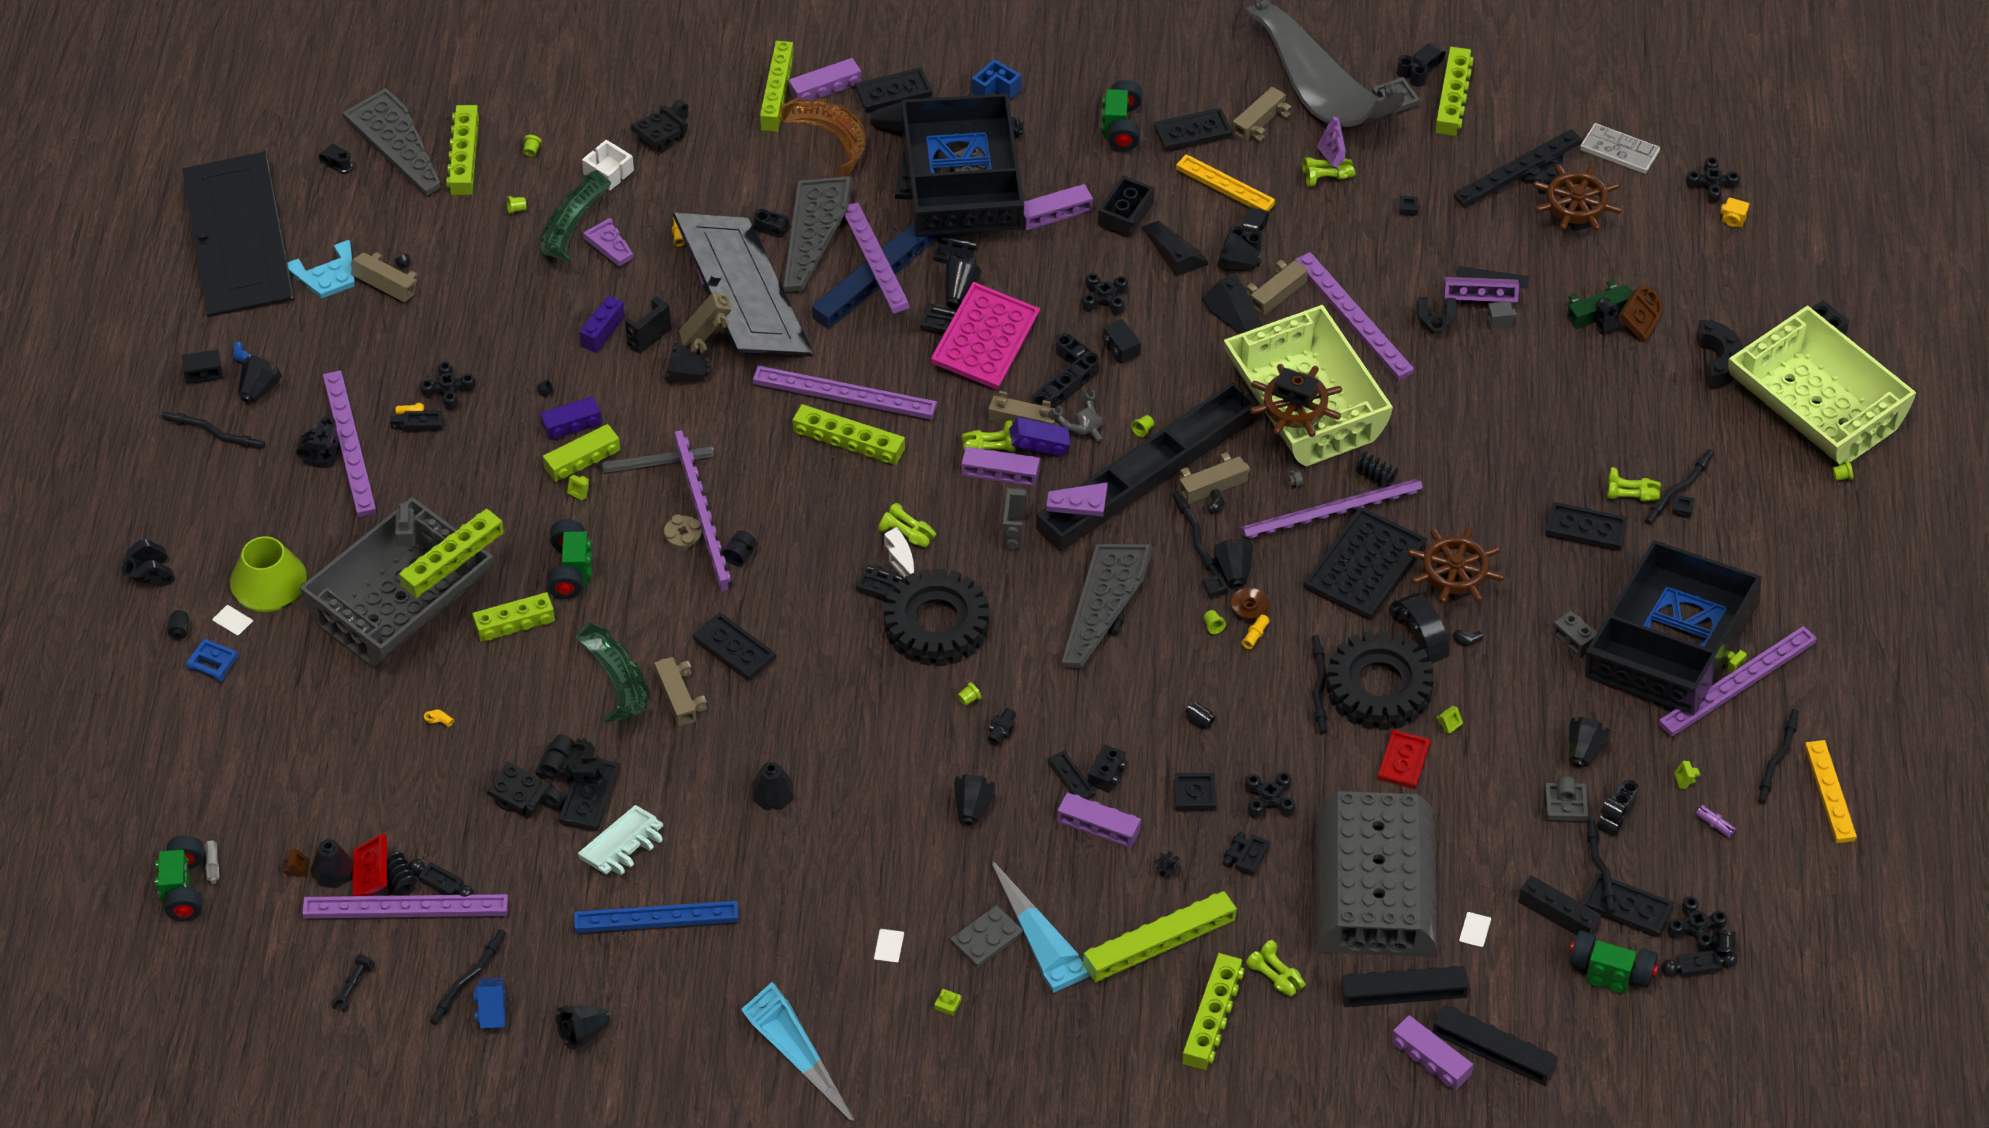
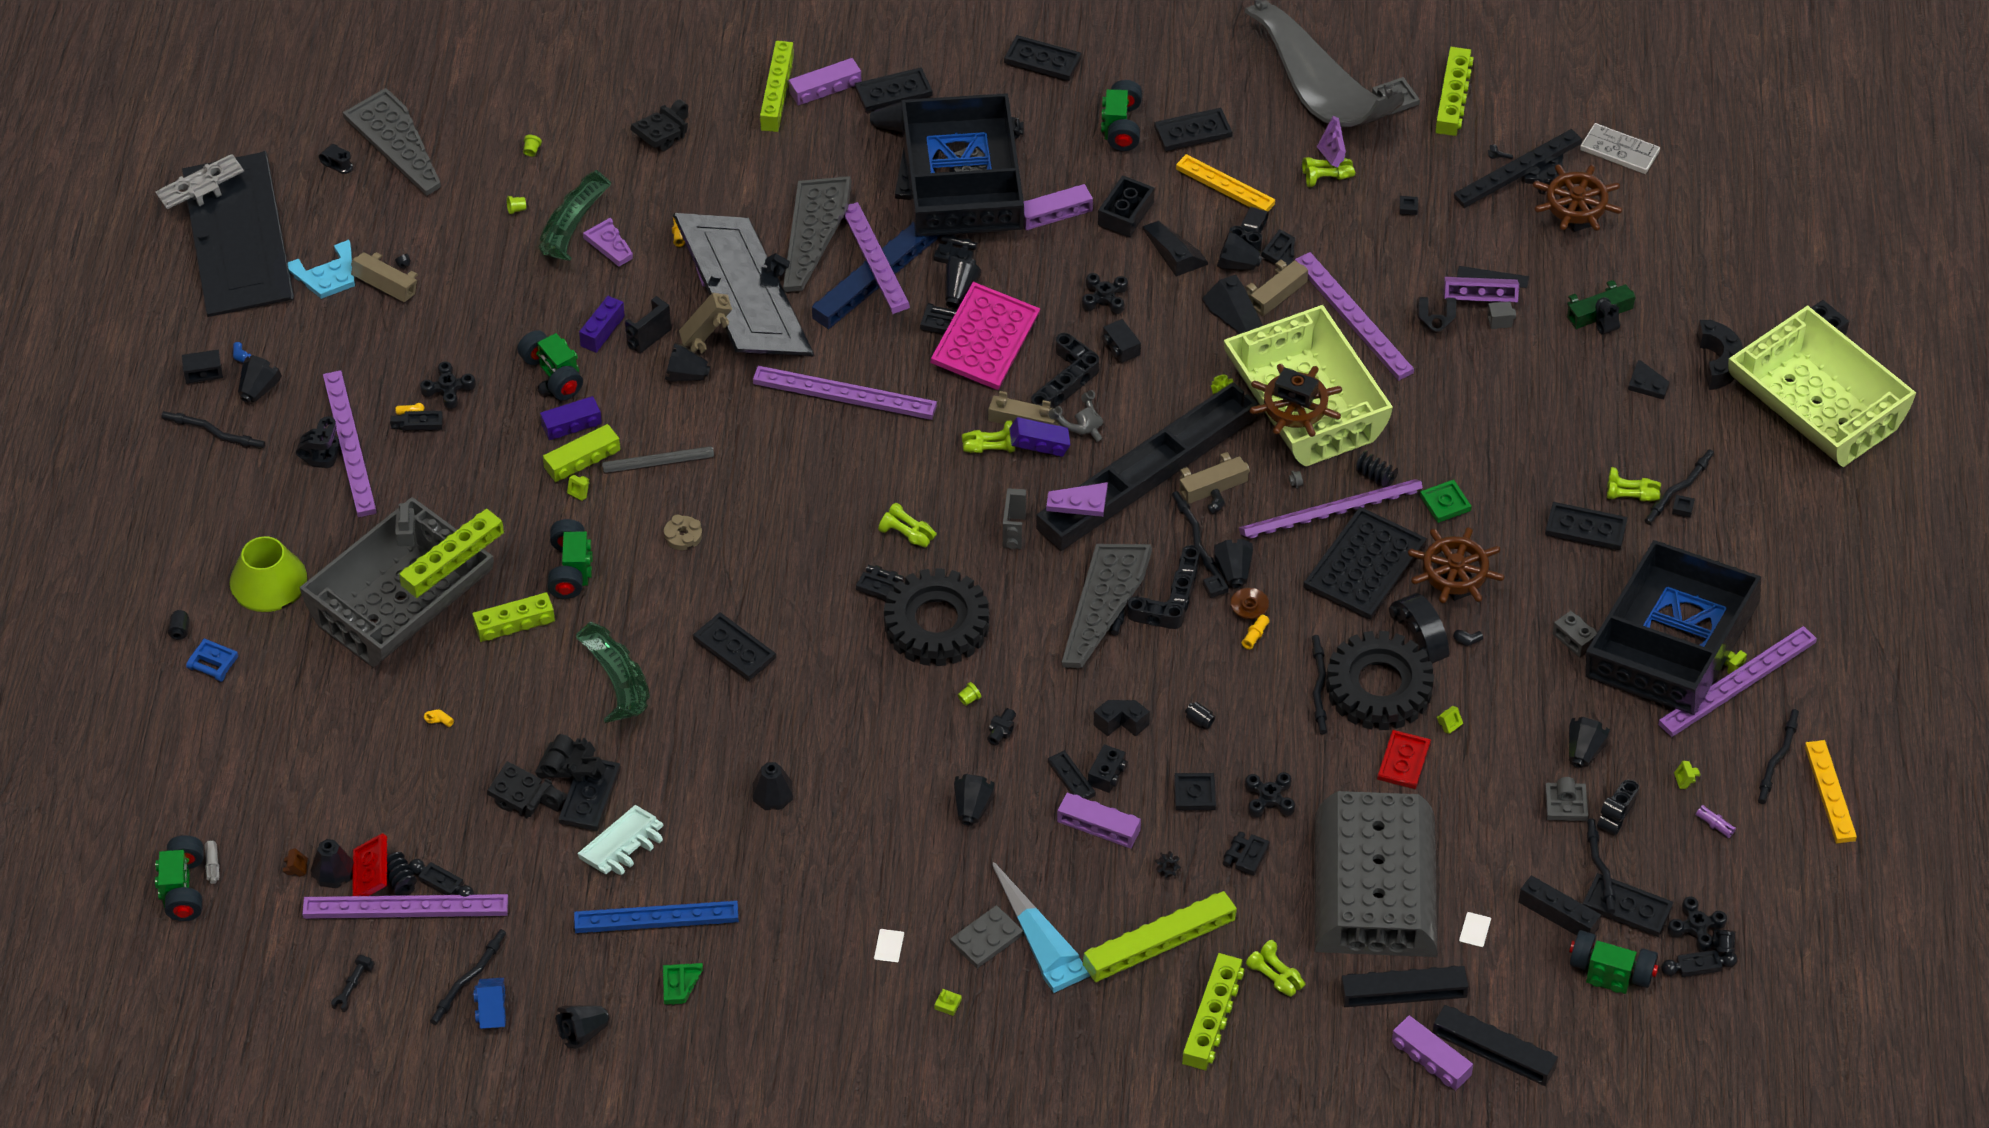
(153, 569): black piece -> none
(200, 182): none -> light grey piece
(232, 620): white sticker -> none
(463, 150): lime brick -> none
(556, 361): none -> brick
(611, 163): white piece -> none
(676, 692): dark tan brick -> none
(680, 981): none -> green wing
(704, 516): medium lavender plate -> none
(739, 548): black wheel -> none
(769, 222): black piece -> none
(776, 263): none -> black tile
(779, 1024): medium azure plate -> none
(833, 118): clear orange windscreen -> none
(848, 434): lime brick -> none
(899, 552): white slope -> none
(996, 78): blue brick -> none
(1000, 466): medium lavender brick -> none
(1042, 57): none -> black plate
(1121, 712): none -> black brick
(1142, 426): lime piece -> none
(1169, 613): none -> black beam
(1214, 622): lime piece -> none
(1220, 382): none -> lime gear
(1259, 114): dark tan brick -> none
(1280, 248): none -> black wing
(1420, 64): black piece -> none
(1445, 501): none -> green plate
(1494, 153): none -> black hand
(1640, 313): reddish brown plate -> none
(1648, 381): none -> black wing
(1712, 179): black gear -> none
(1734, 212): yellow brick -> none
(1843, 472): lime piece -> none

